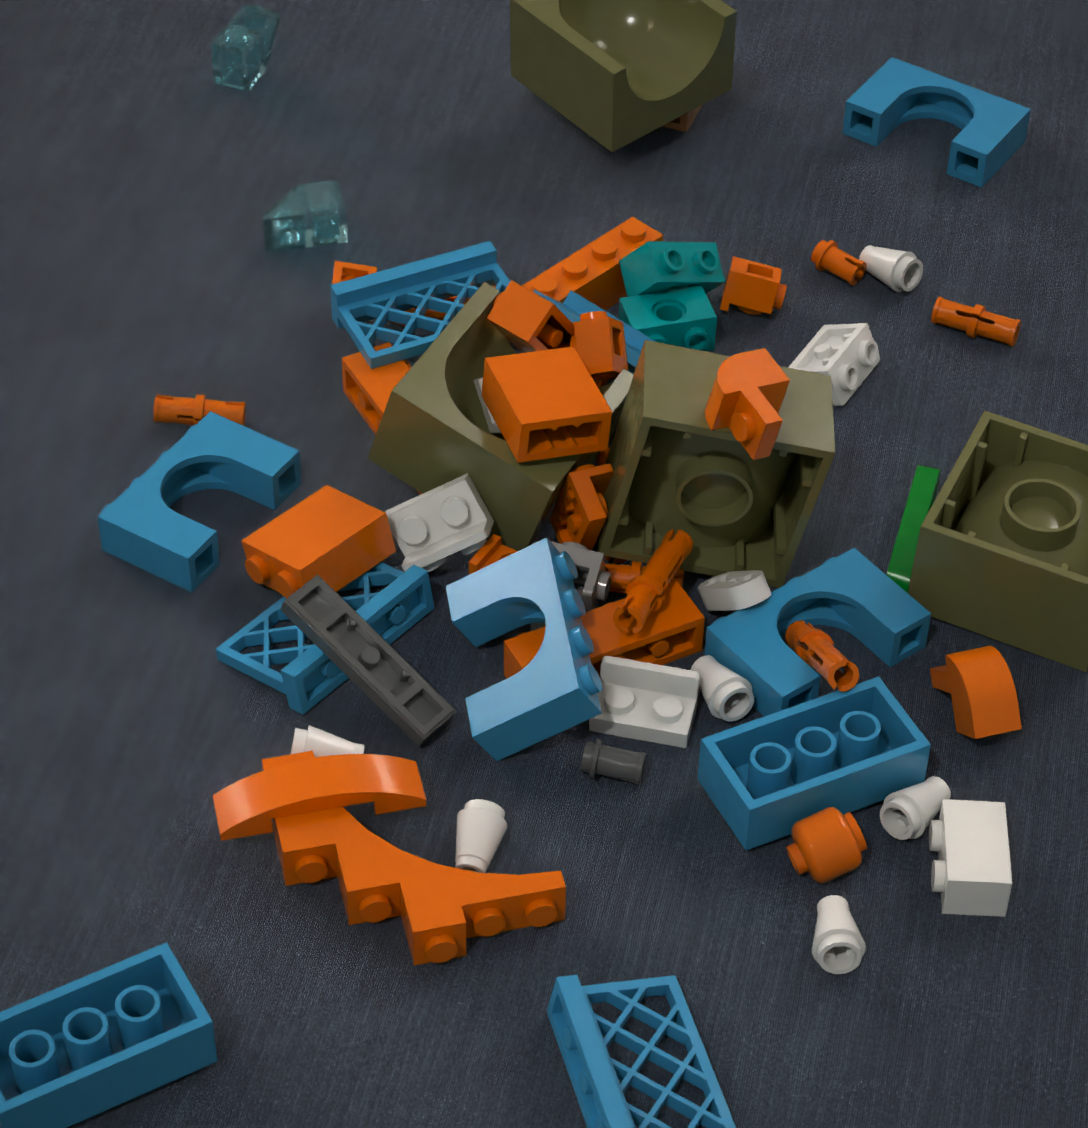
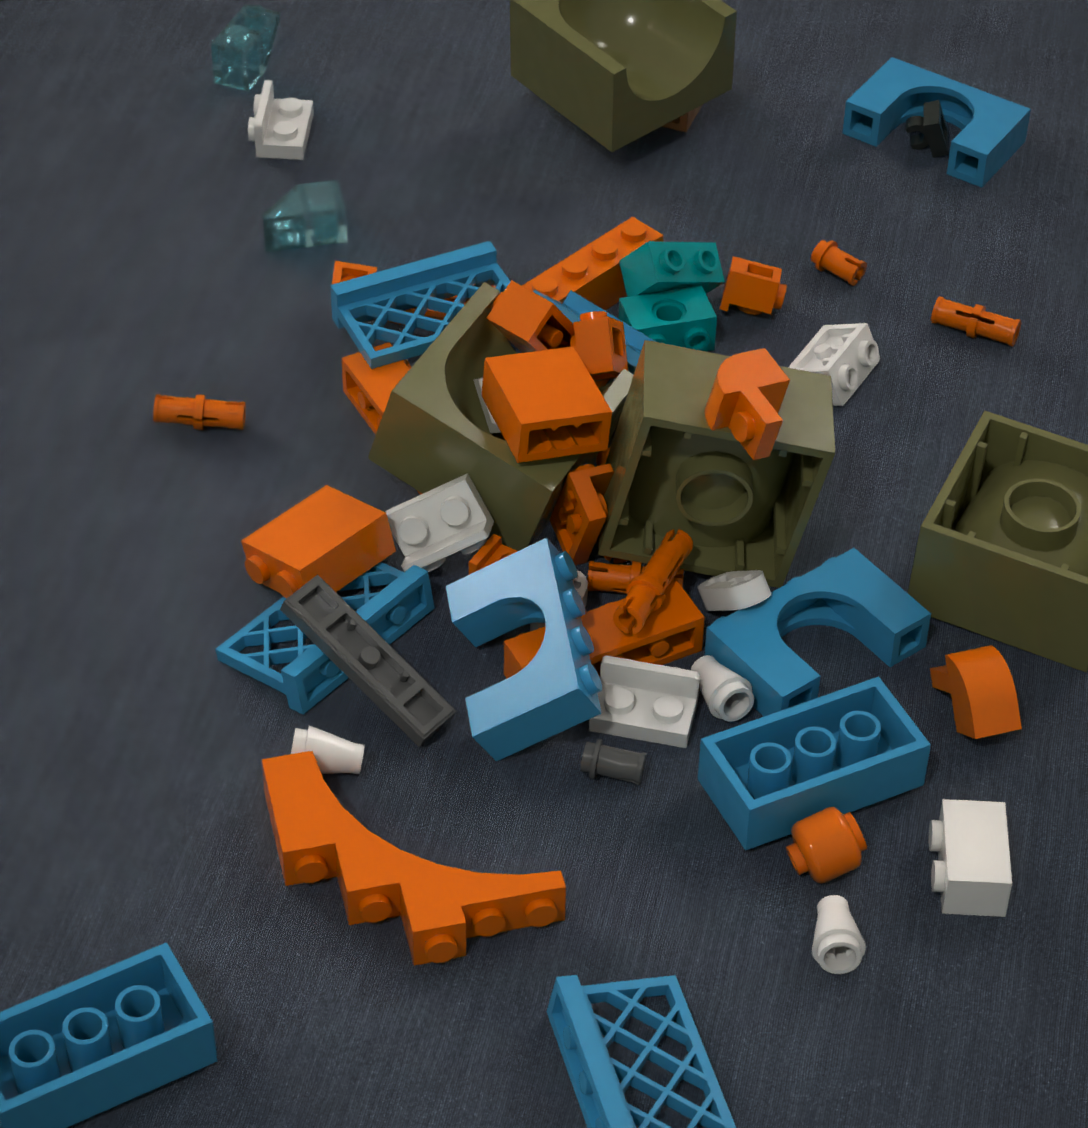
(209, 456): dark azure arch -> none
(280, 125): none -> white bracket
(317, 785): orange slope -> none
(478, 834): white cone -> none
(590, 571): light grey bracket -> none
(821, 655): orange pin -> none
(893, 267): white cone -> none
(910, 810): white cone -> none
(919, 502): green beam -> none
(933, 130): none -> pearl dark grey tile

